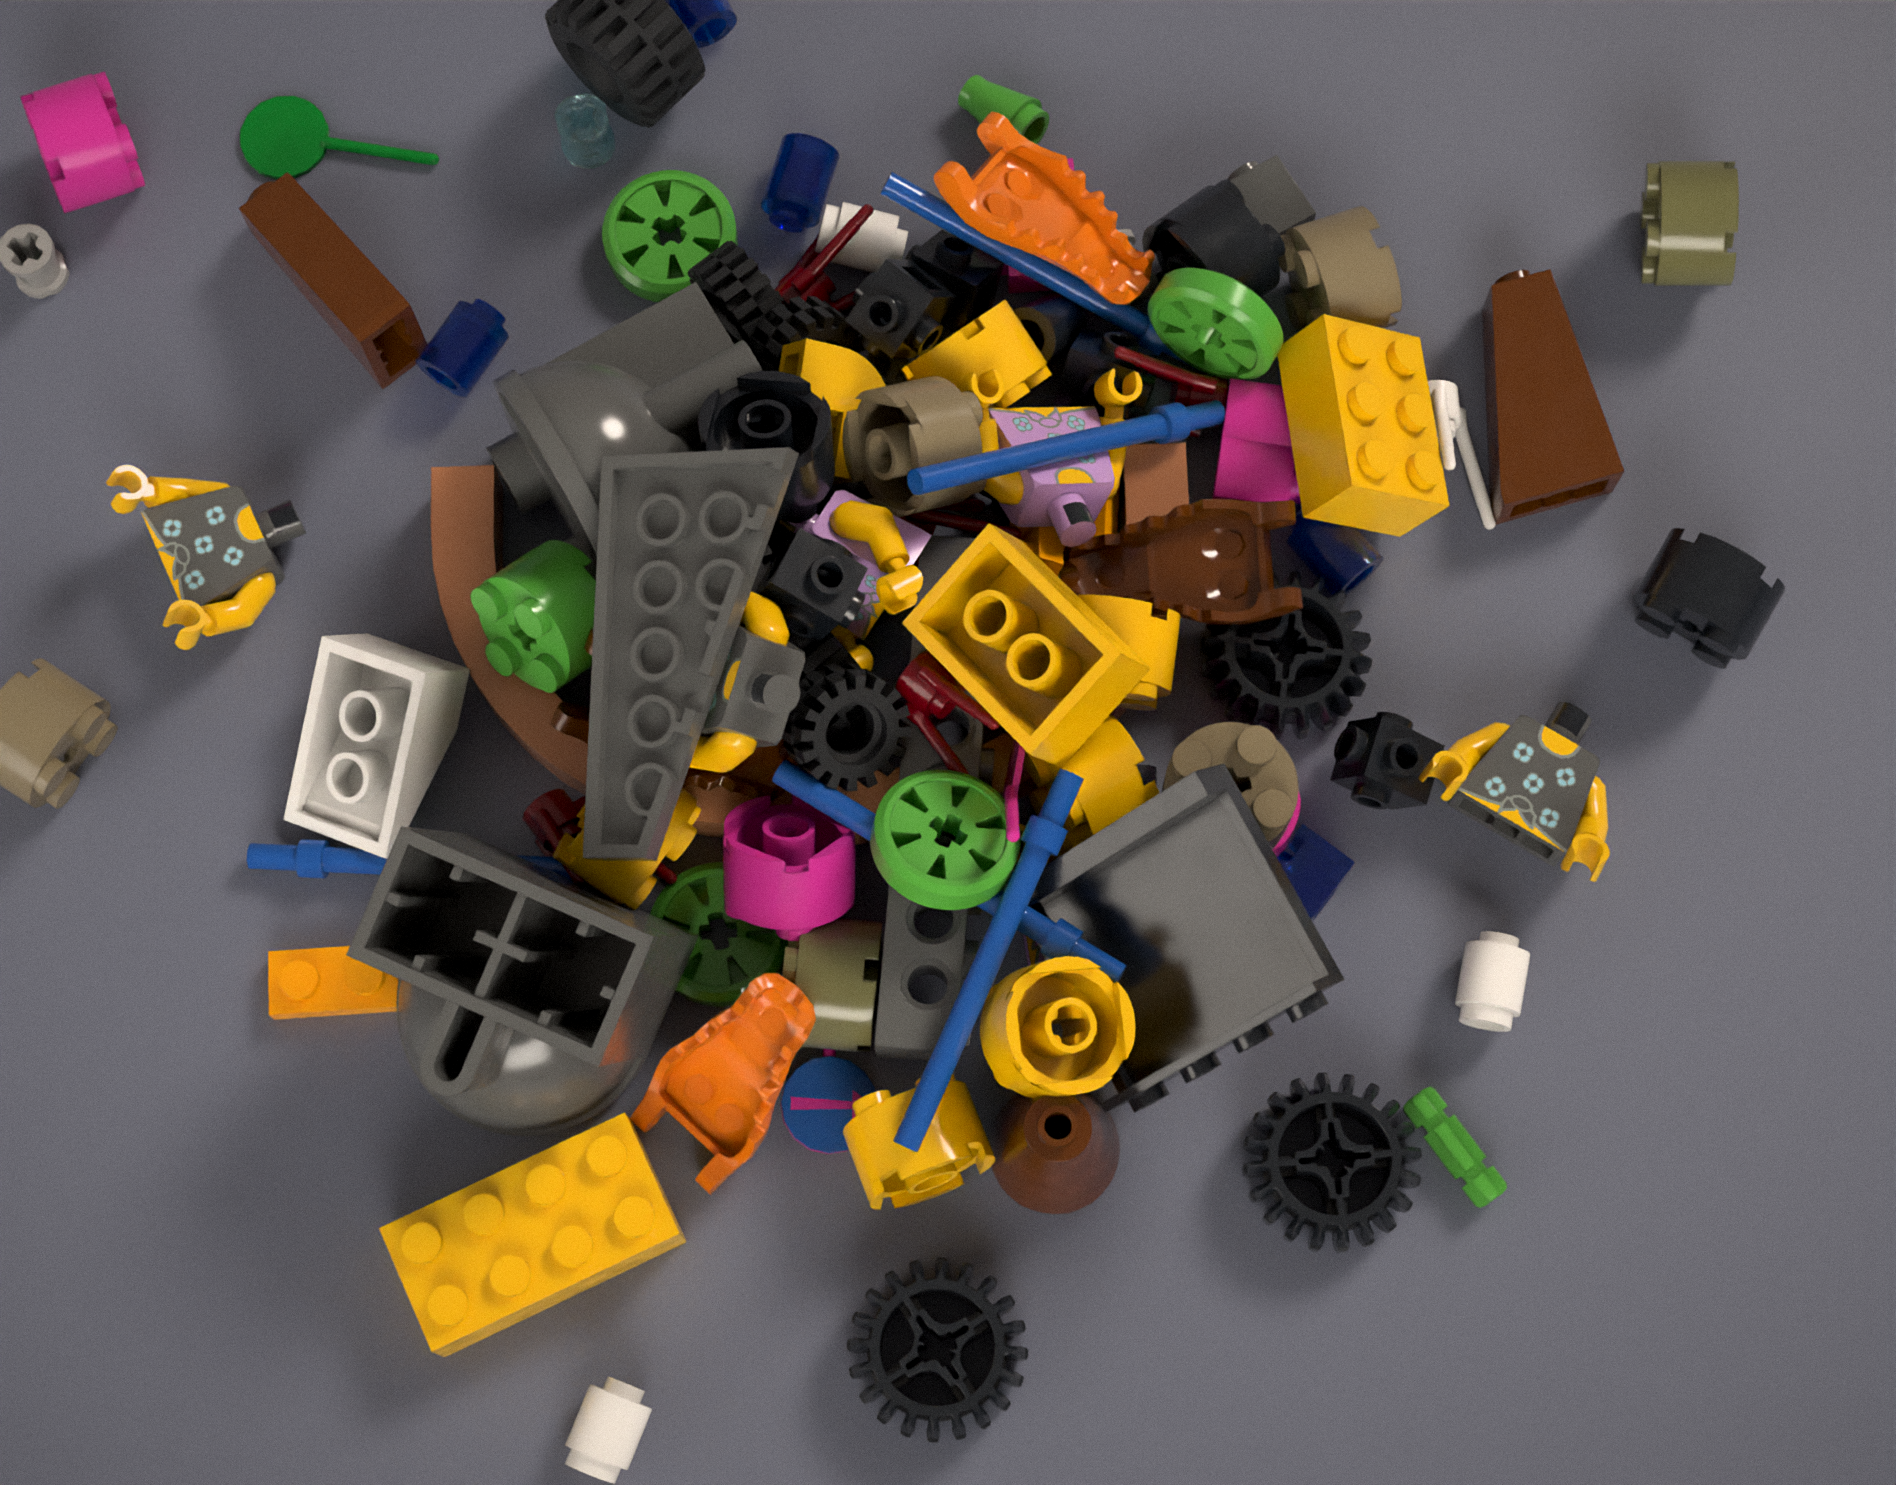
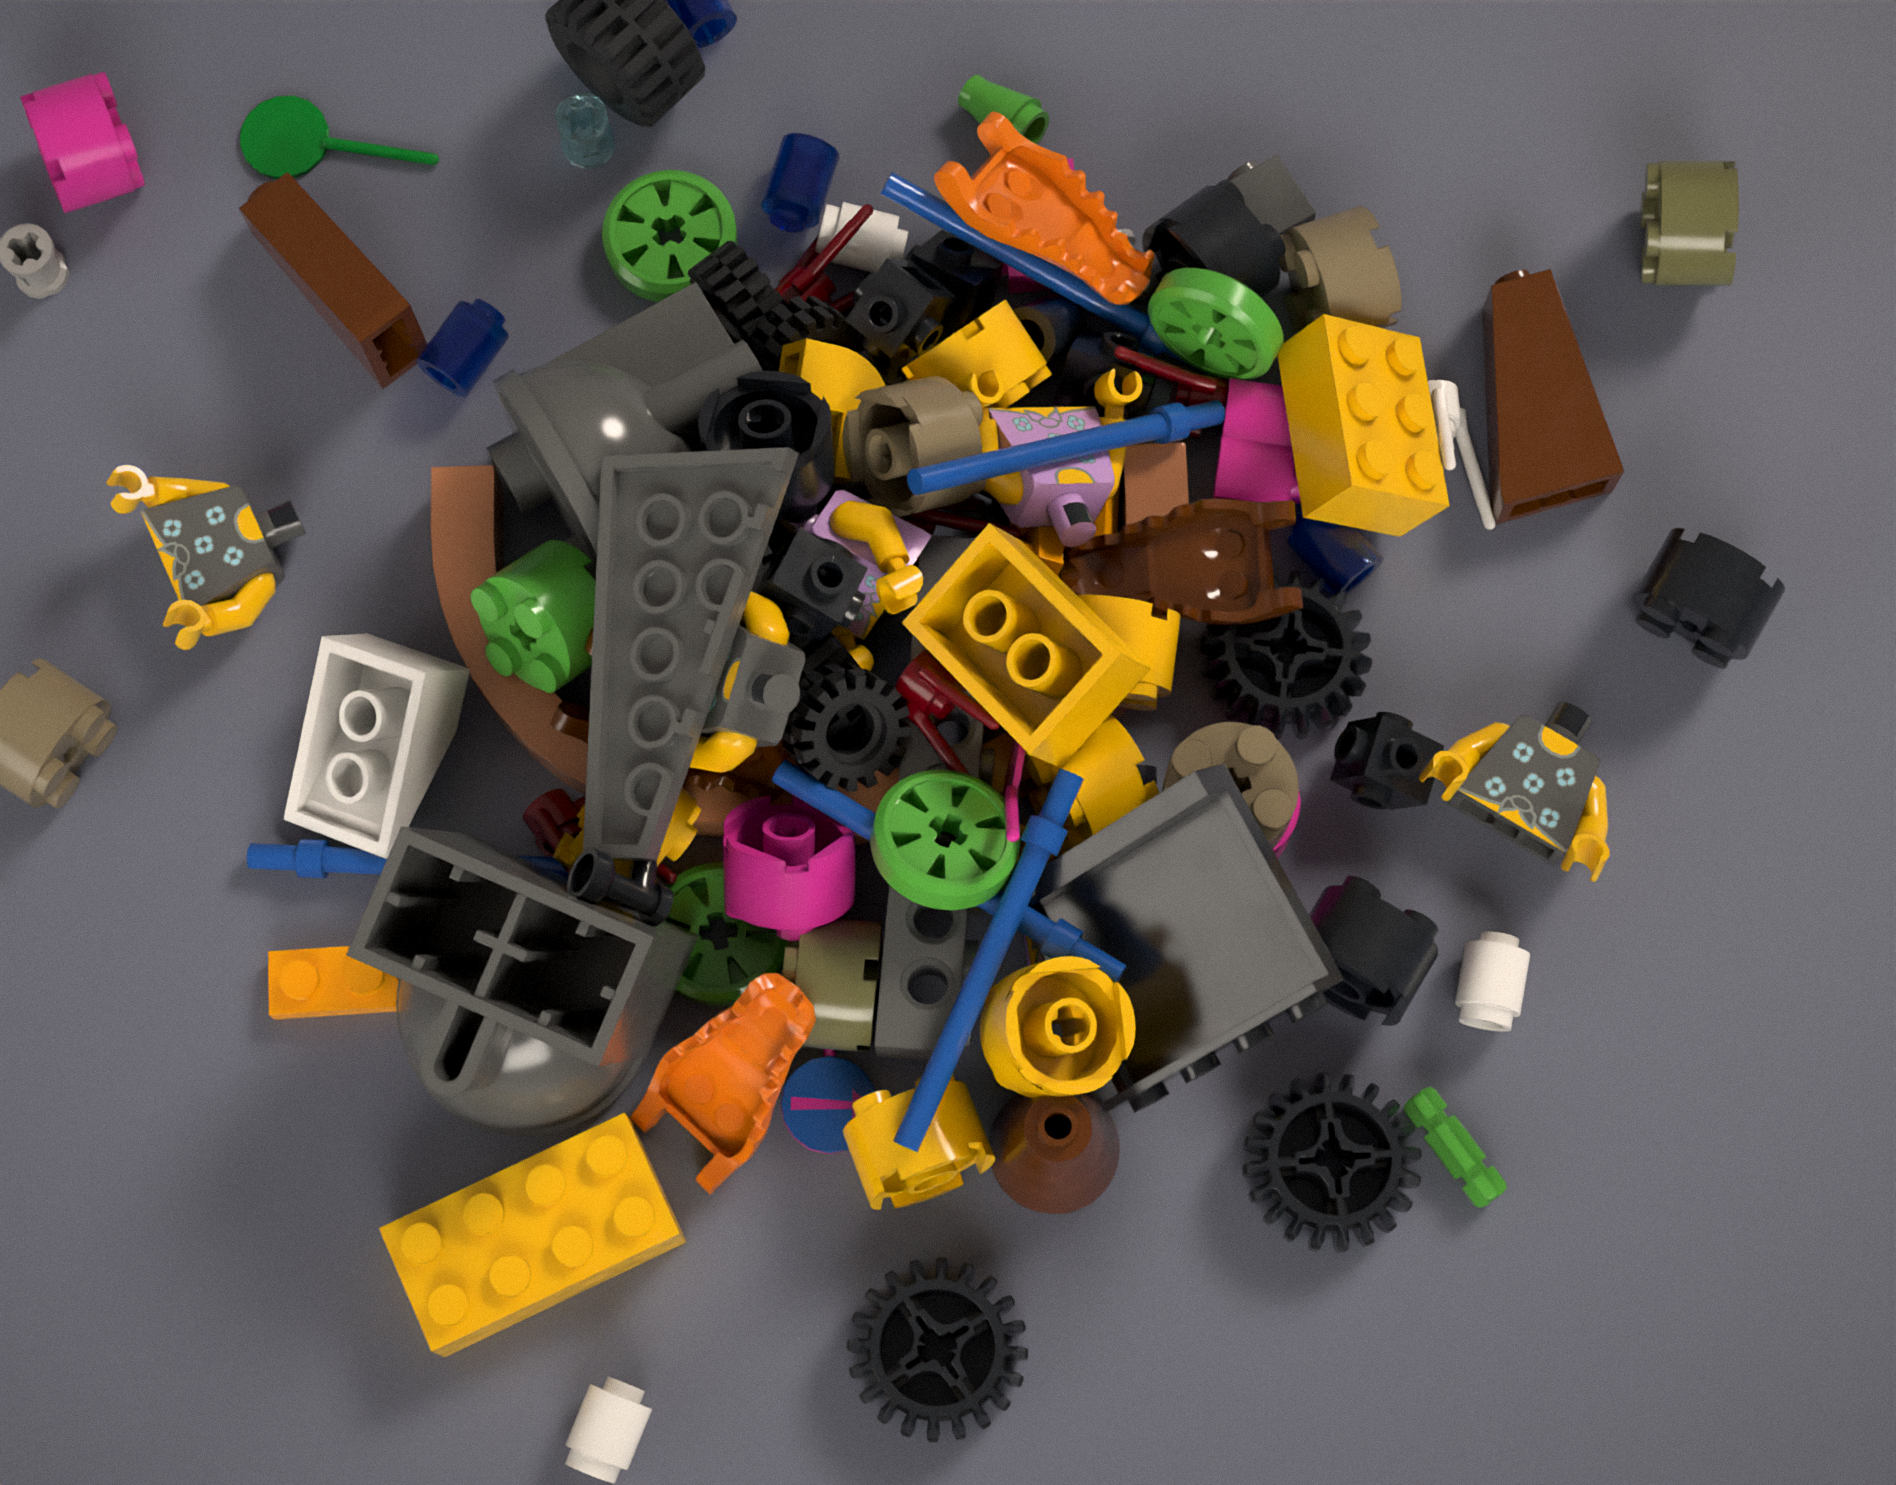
(595, 878): none -> black piece
(1315, 869): clear blue brick -> none
(1375, 947): none -> black brick

